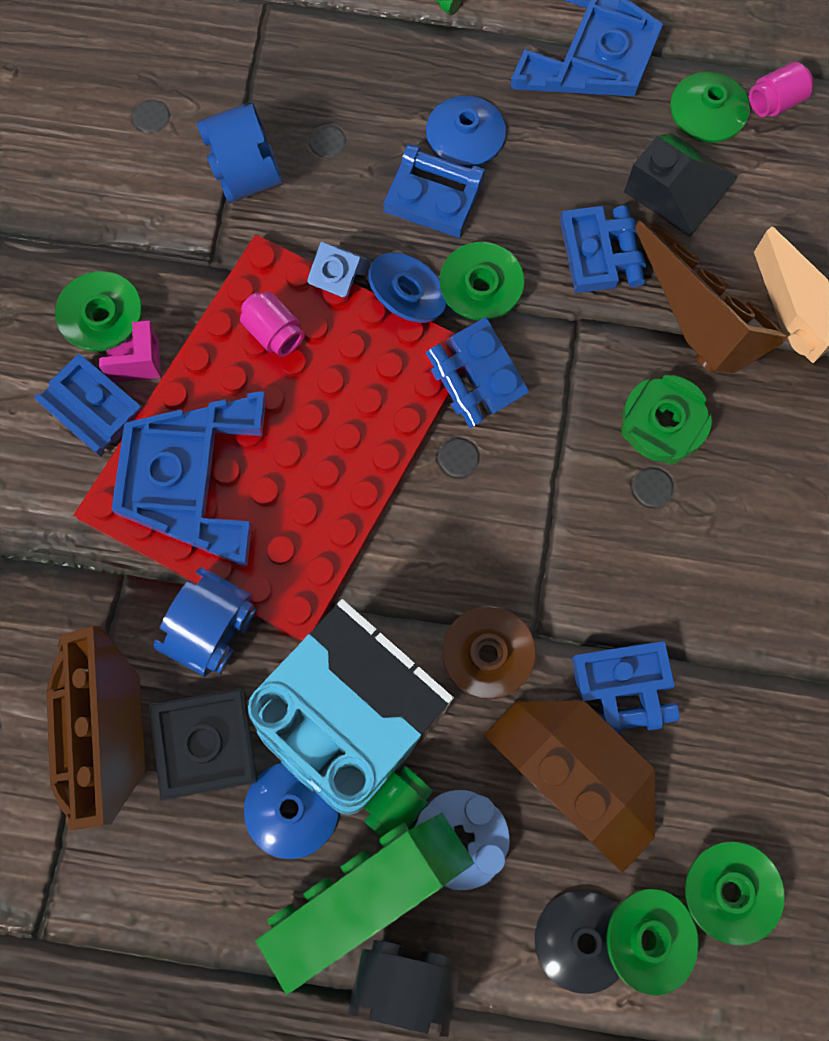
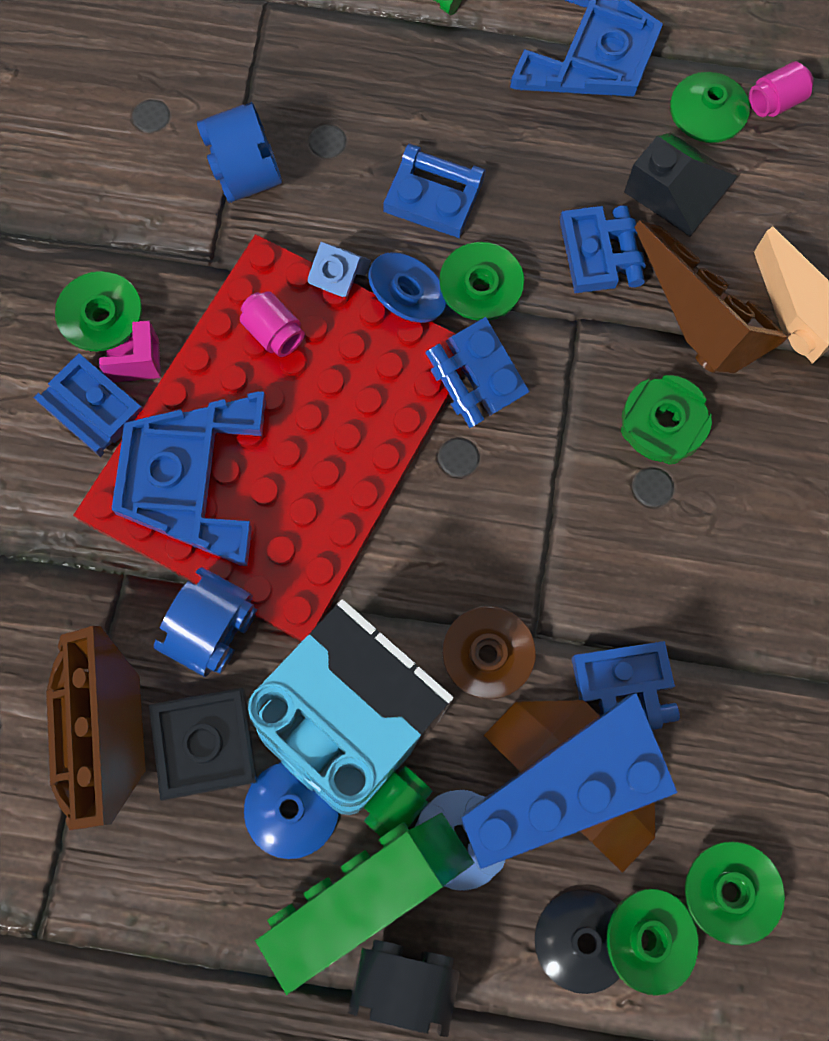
(462, 143): blue dish -> none
(582, 782): none -> blue wedge

